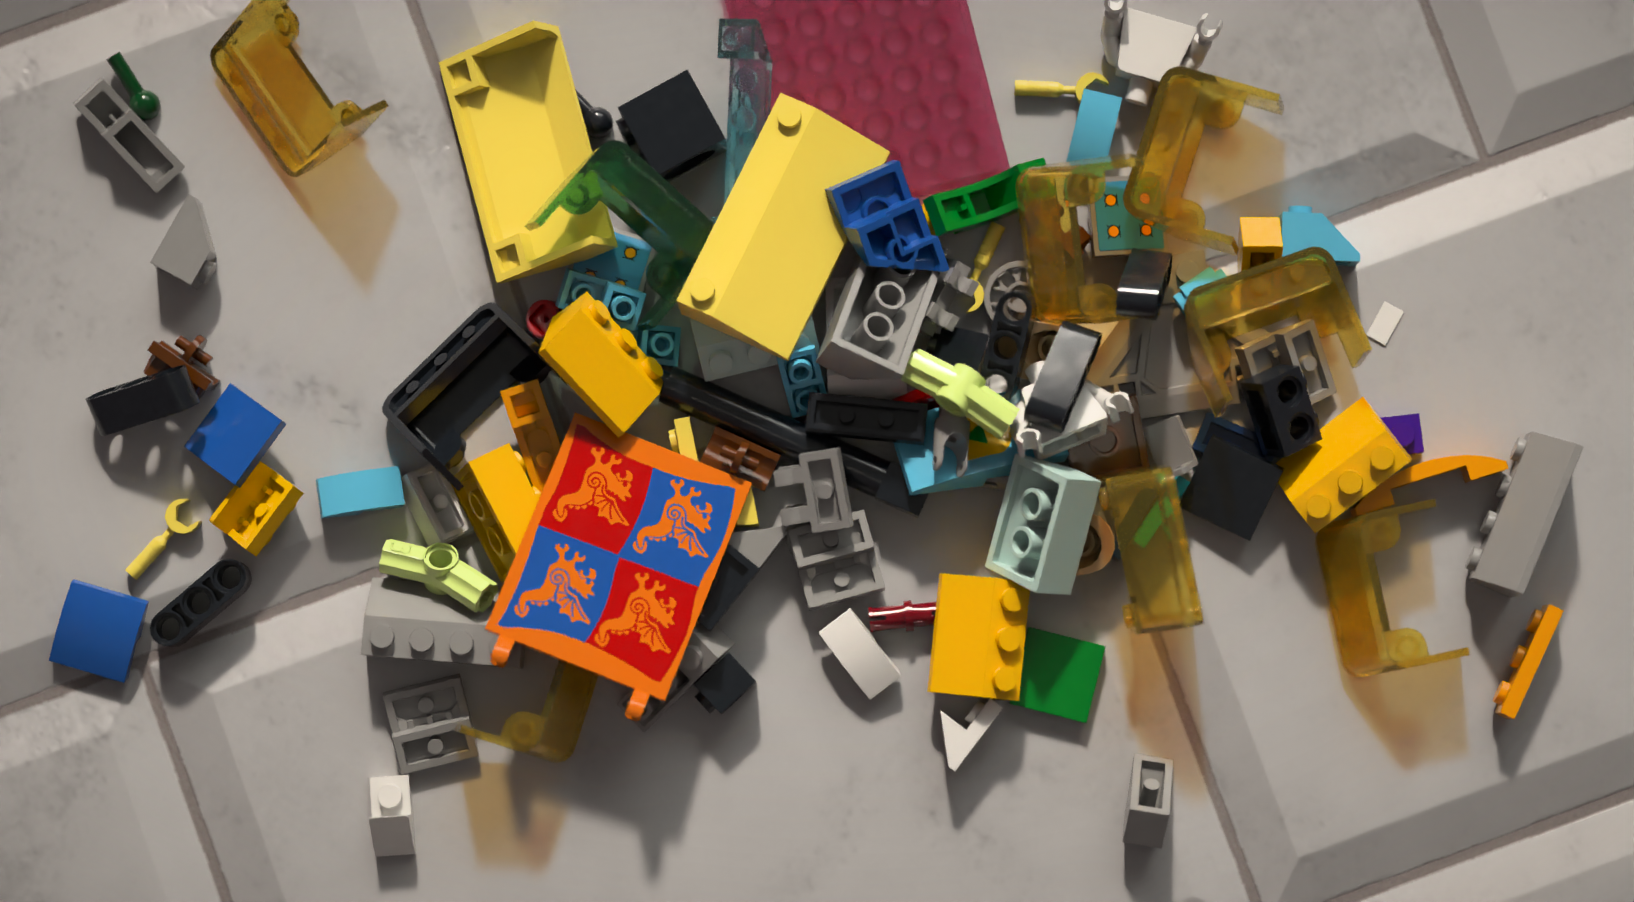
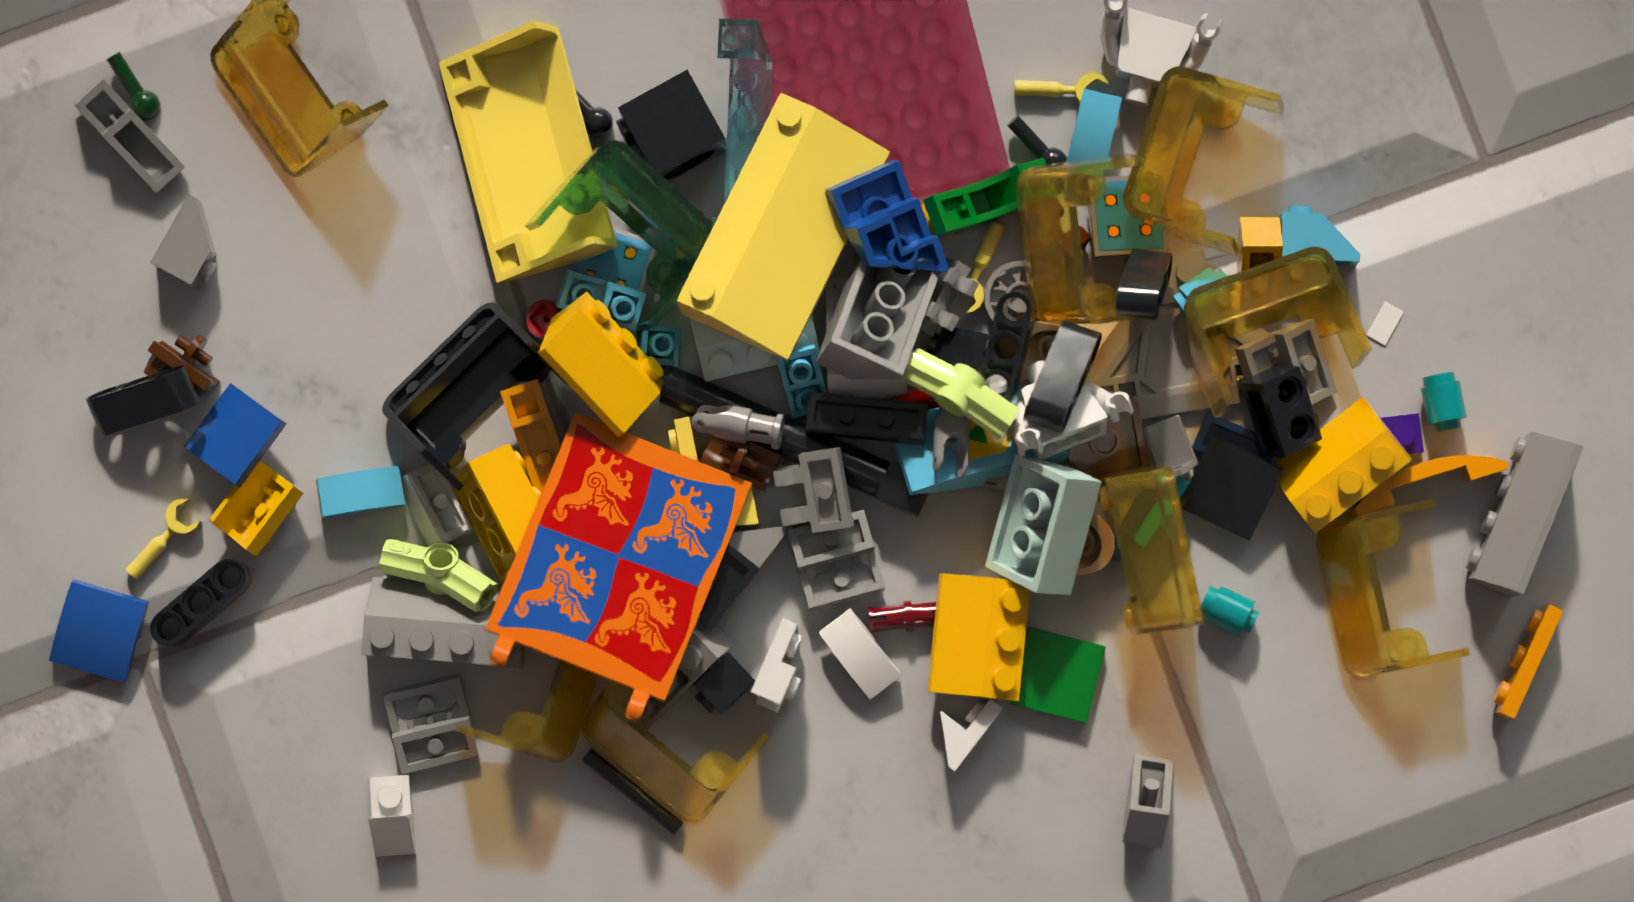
(632, 791): none -> black bar
(682, 788): none -> clear yellow windscreen
(740, 425): none -> light grey piece
(777, 678): none -> white plate
(1034, 143): none -> black bar
(1229, 610): none -> teal brick
(1443, 401): none -> teal brick

